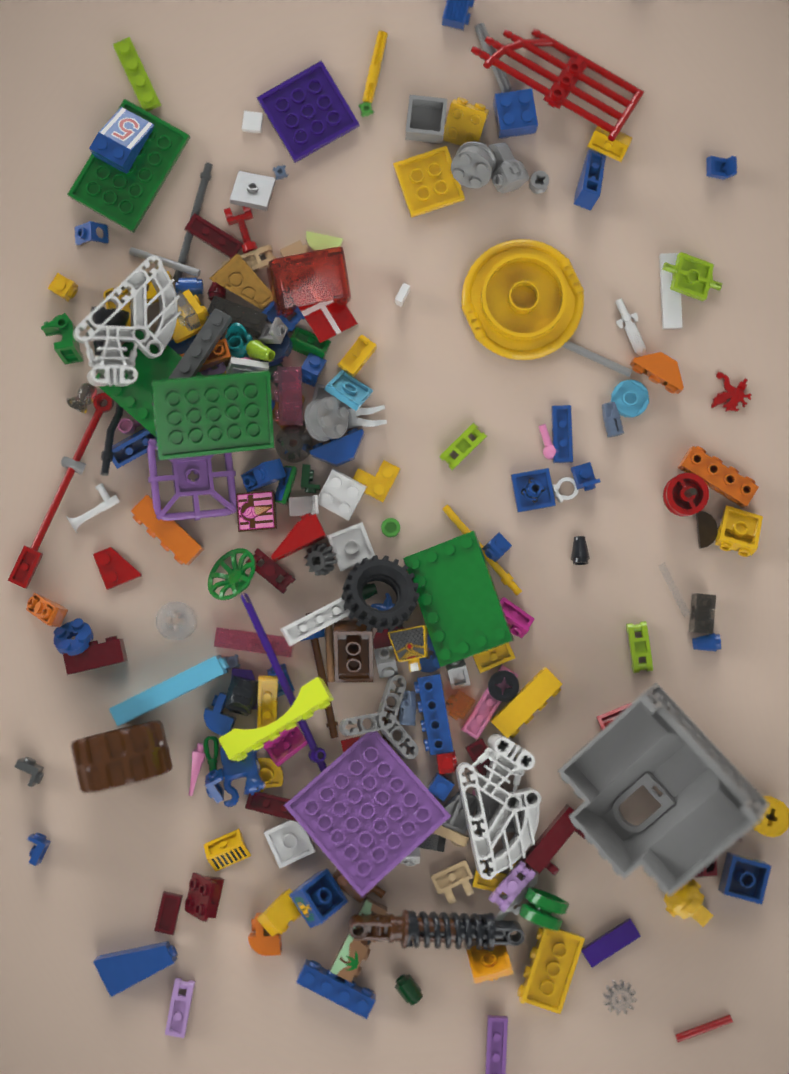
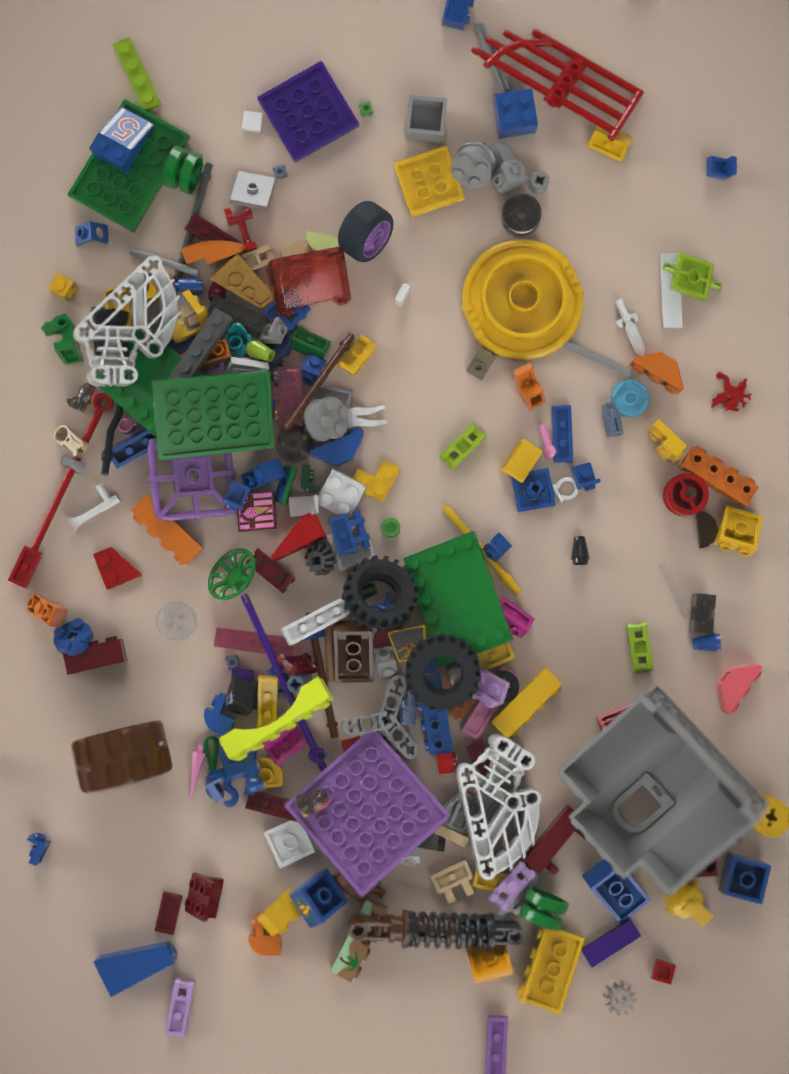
(29, 765): dark grey bracket -> none
(72, 441): none -> tan piece
(169, 690): medium azure brick -> none
(183, 170): none -> green wheel
(211, 251): none -> orange slope
(226, 850): yellow panel -> none
(236, 495): none -> blue bracket
(297, 664): none -> dark red plate
(297, 681): none -> sand blue hinge
(314, 802): none -> clear smoke animal
(328, 319): red sticker -> none
(336, 989): blue brick -> none
(343, 533): none -> blue plate
(344, 346): none -> reddish brown bar
(348, 390): medium azure tile -> none
(365, 231): none -> black wheel
(374, 69): yellow axle -> none
(408, 989): dark green brick -> none
(440, 786): blue brick -> none
(448, 646): none -> black tyre
(464, 122): yellow bracket -> none
(481, 363): none -> dark tan bracket
(491, 689): none -> lavender bracket
(521, 460): none -> yellow panel
(525, 204): none -> clear smoke wheel
(528, 386): none -> orange brick
(590, 180): blue slope -> none
(619, 895): none -> blue slope
(663, 971): none -> red plate
(671, 446): none -> yellow plate
(703, 1028): red bar -> none
(736, 684): none -> coral slope

